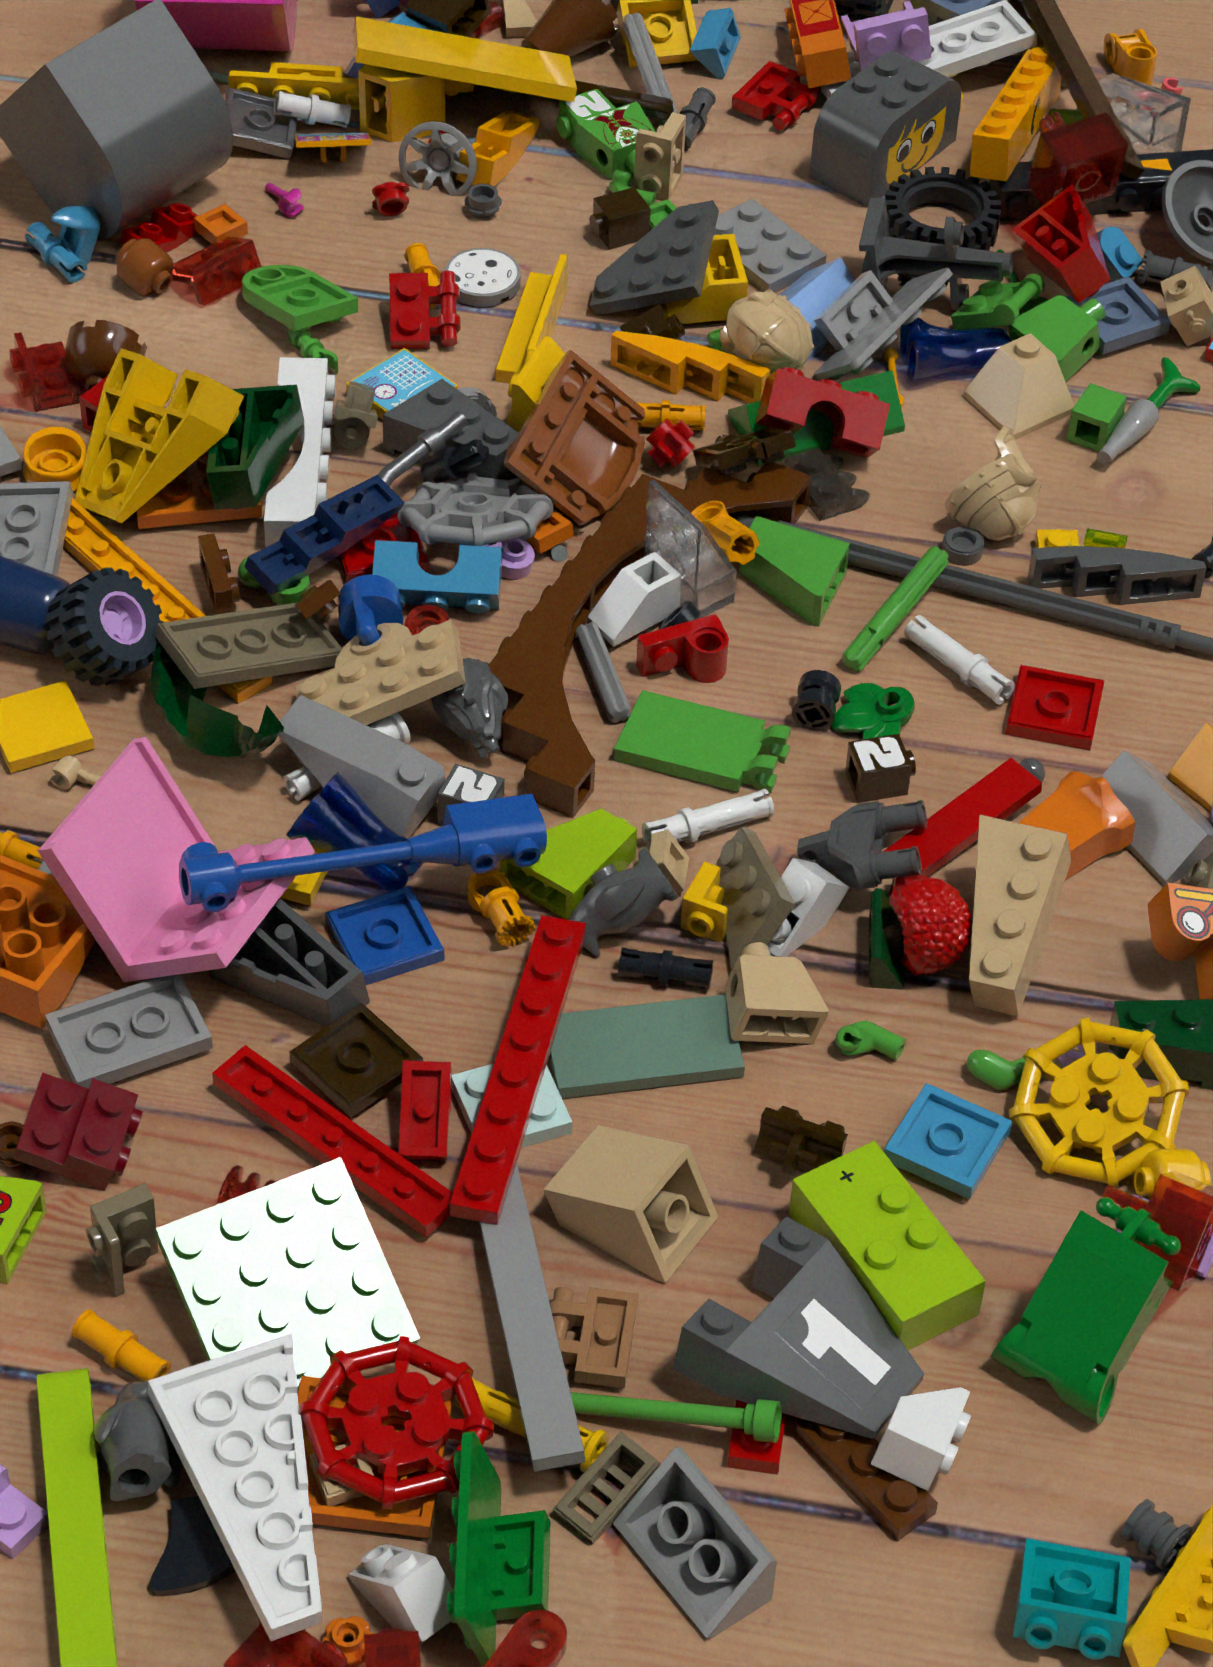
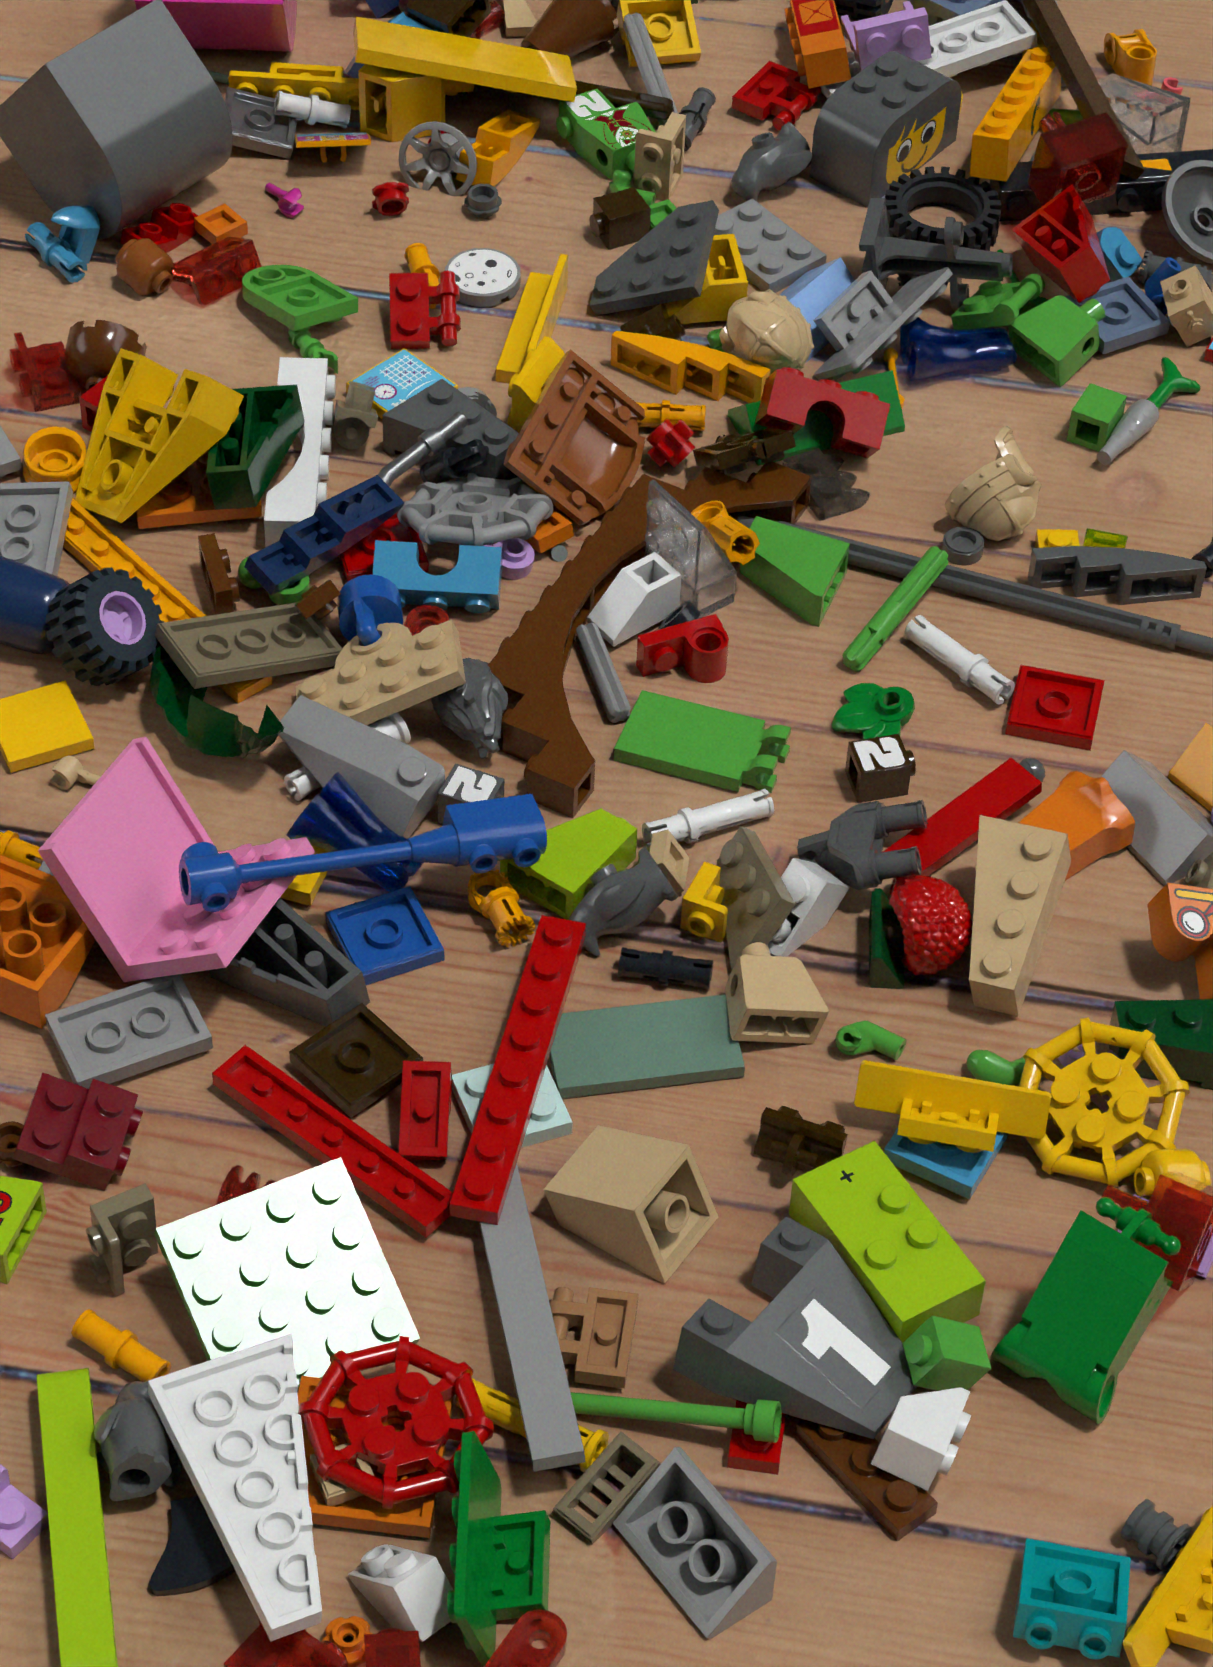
(716, 41): dark azure slope -> none
(771, 162): none -> dark grey animal
(816, 700): black wheel -> none
(946, 1354): none -> bright green brick
(950, 1106): none -> yellow bracket
(1021, 387): tan slope -> none
(1153, 288): none -> blue arm

